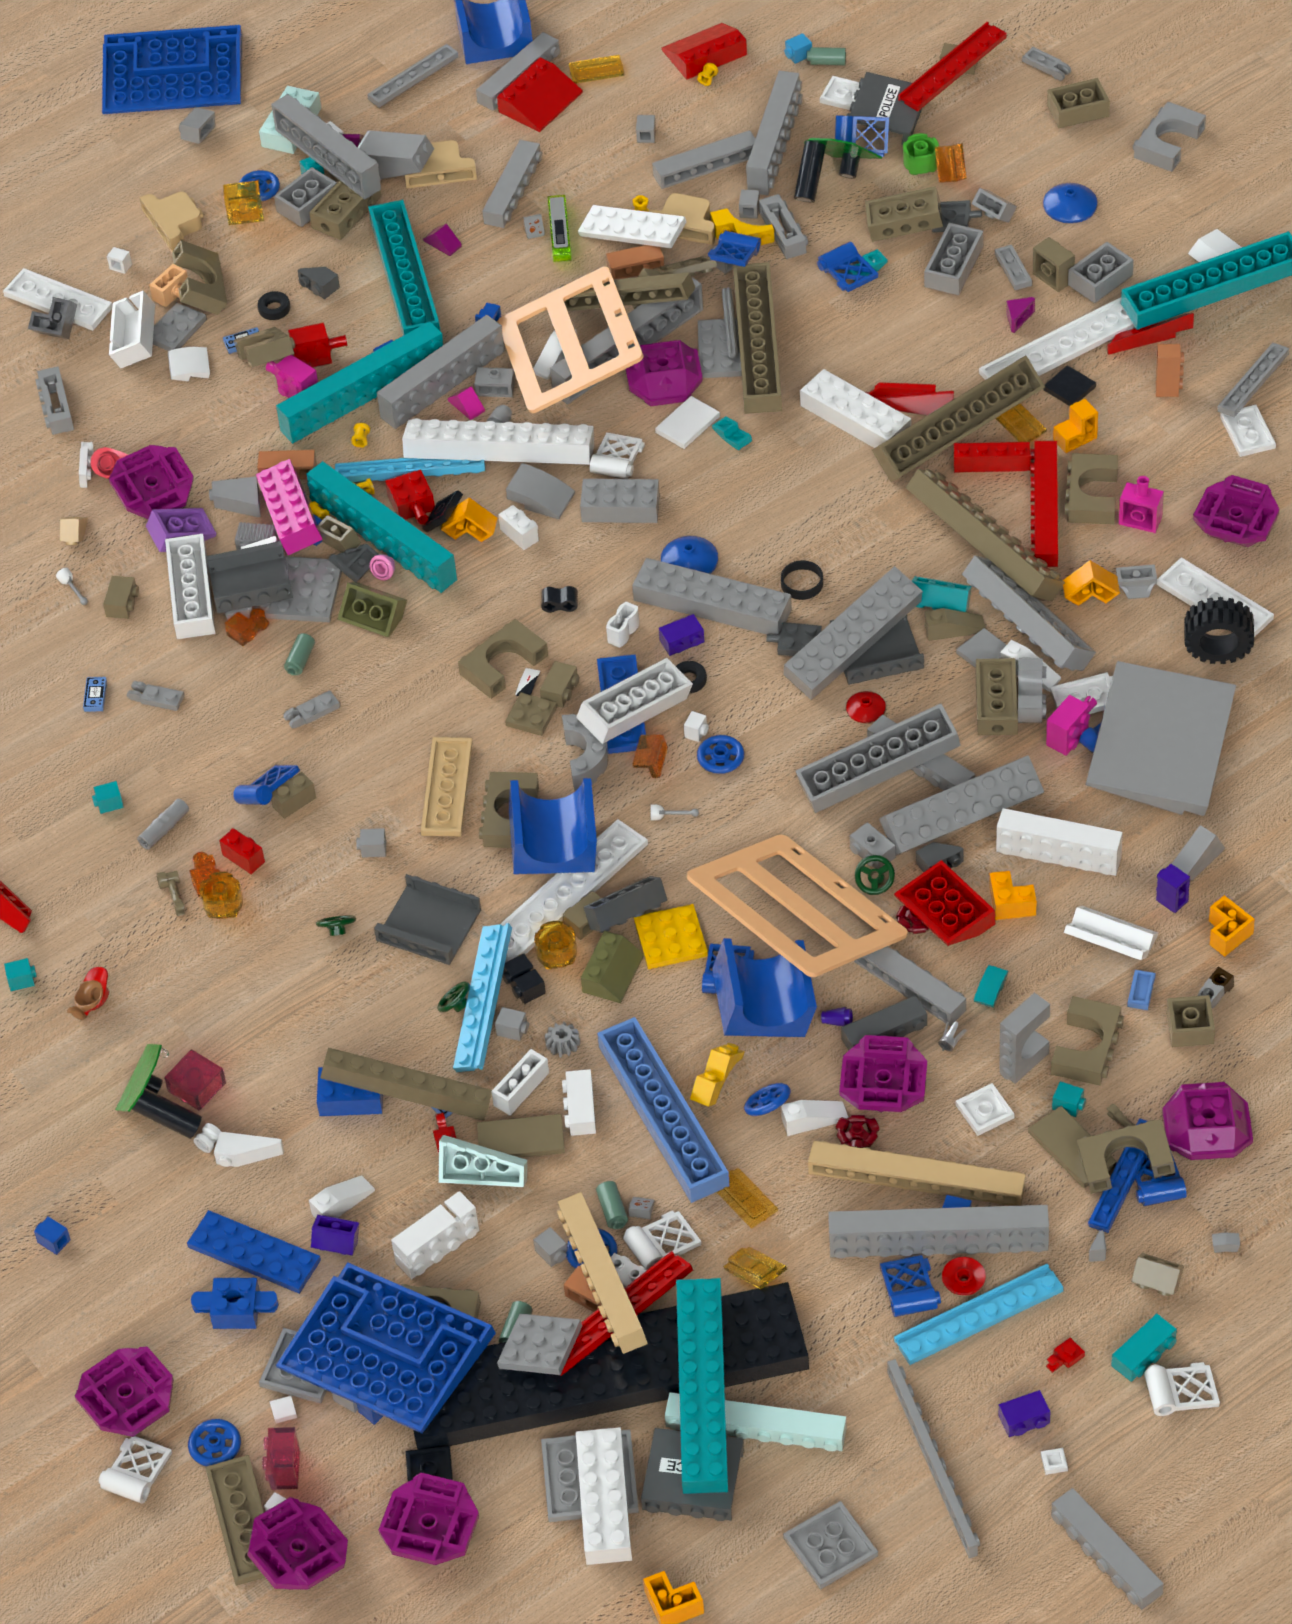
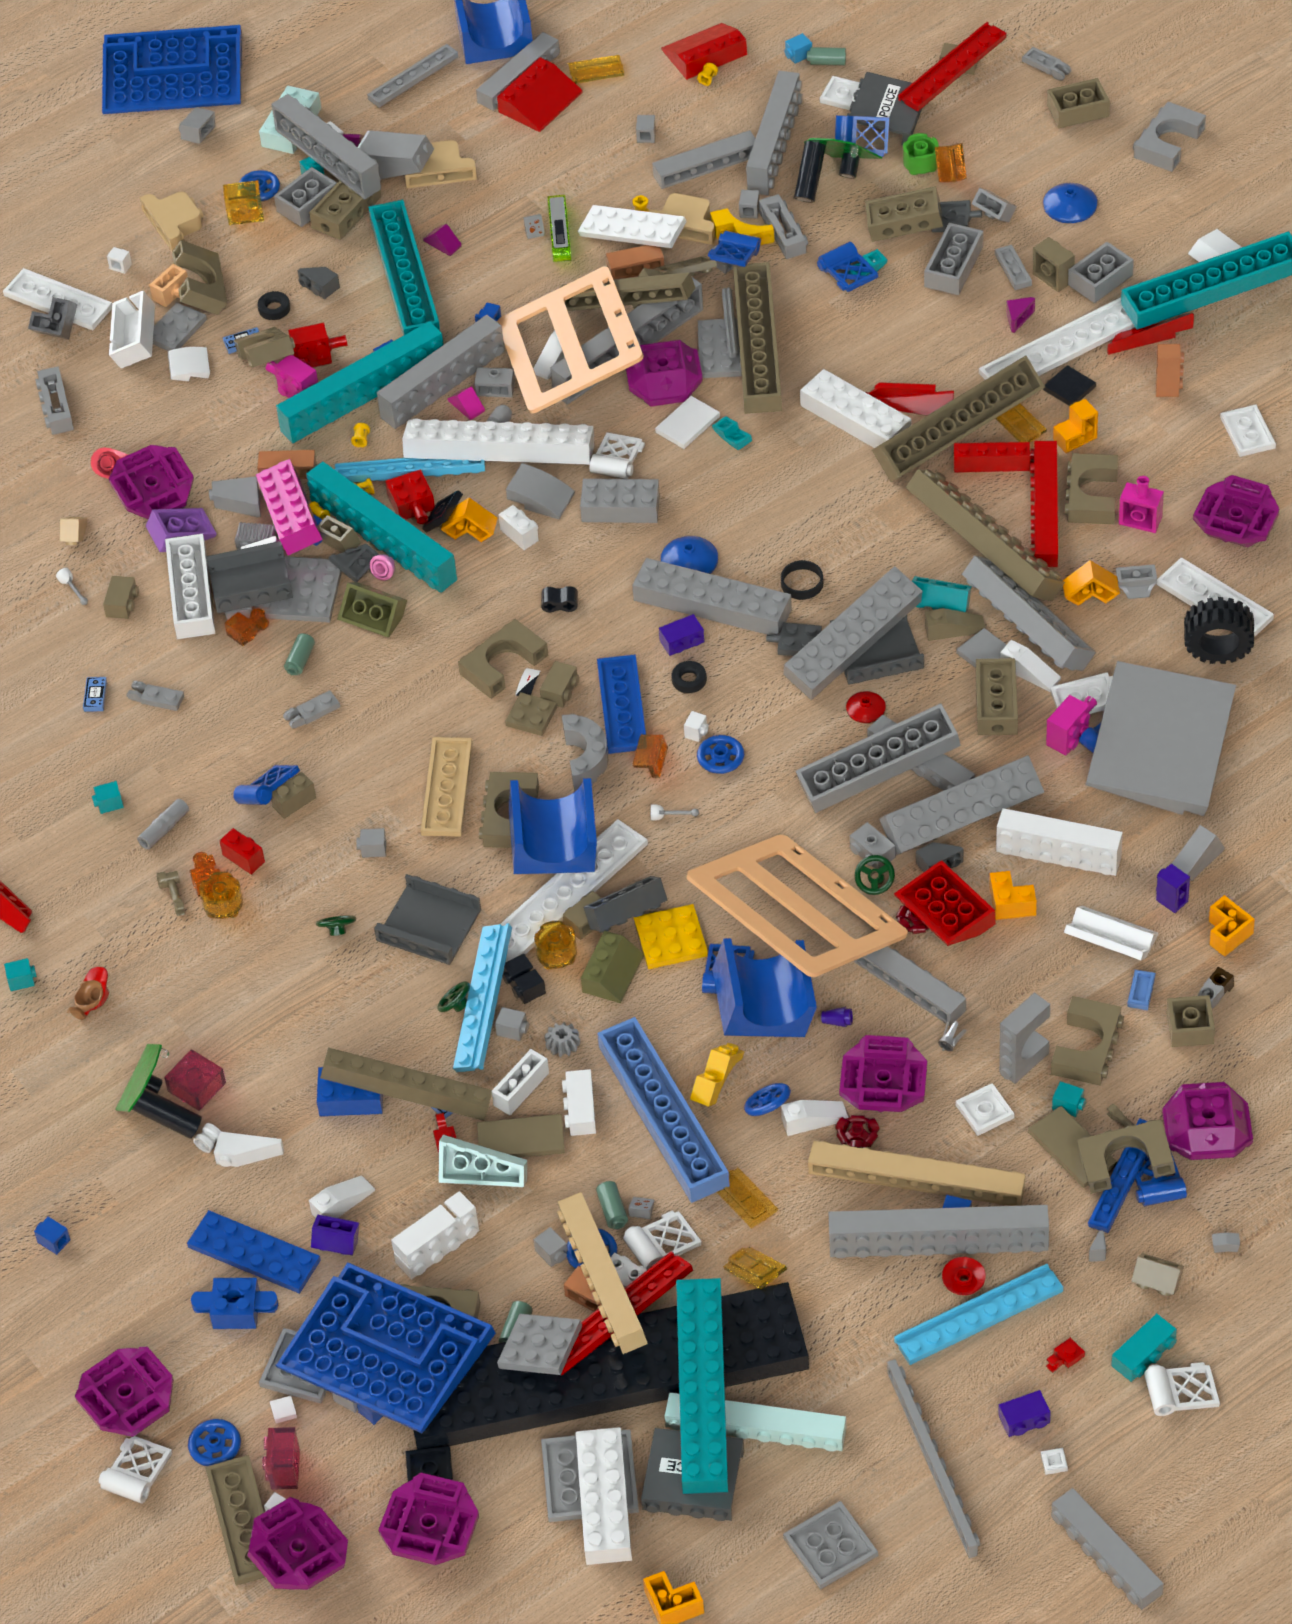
(85, 459): white hinge -> none
(512, 183): light grey brick -> none
(622, 624): white brick -> none
(634, 700): white brick -> none
(892, 1021): dark grey brick -> none
(911, 1298): blue piece -> none
(990, 986): teal slope -> none
(1030, 697): light grey brick -> none
(1253, 380): light grey plate -> none

